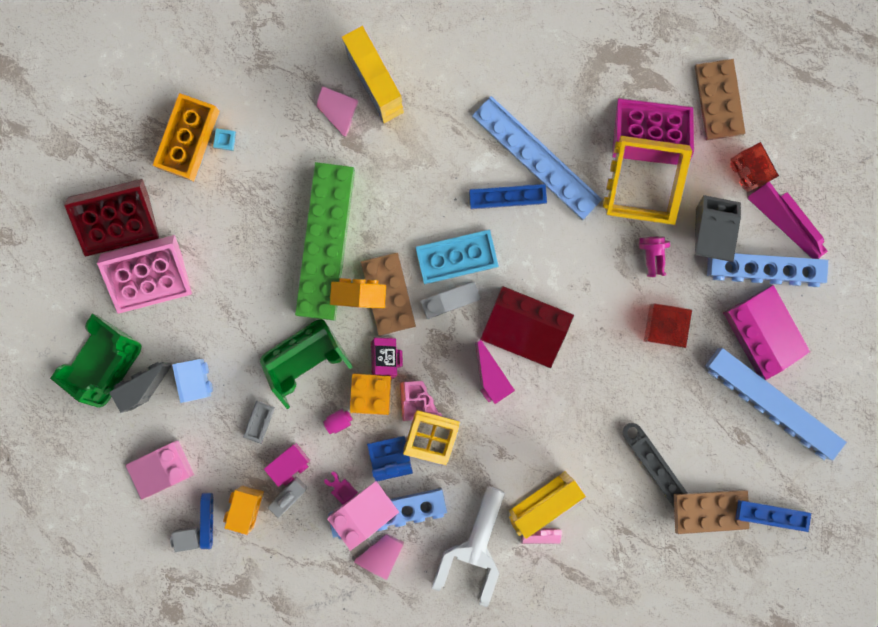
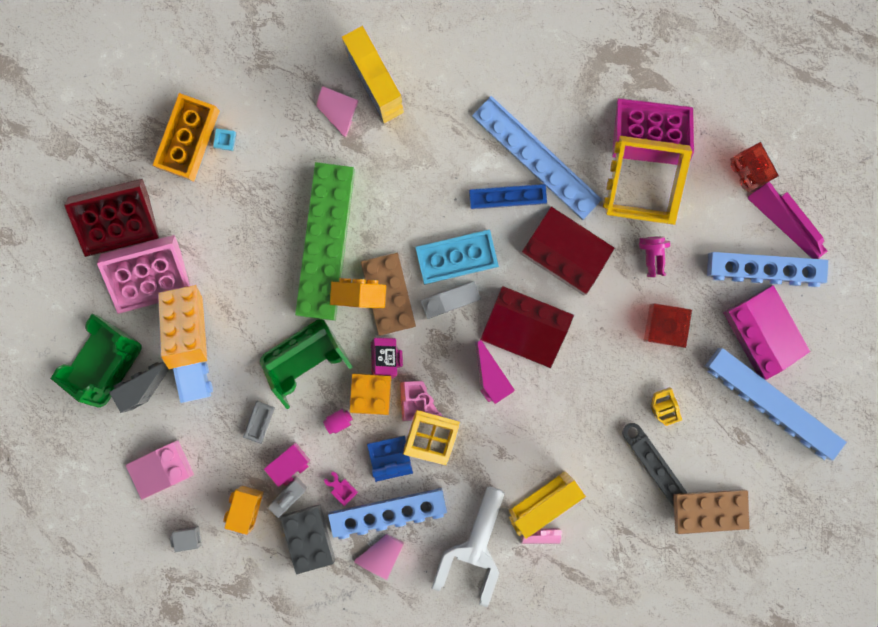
(182, 327): none -> light orange brick
(206, 520): blue beam -> none
(308, 539): none -> dark grey brick
(363, 515): bright pink slope -> none
(567, 251): none -> dark red slope
(666, 407): none -> yellow piece
(717, 228): dark grey slope -> none
(720, 99): medium nougat plate -> none
(773, 516): blue plate -> none

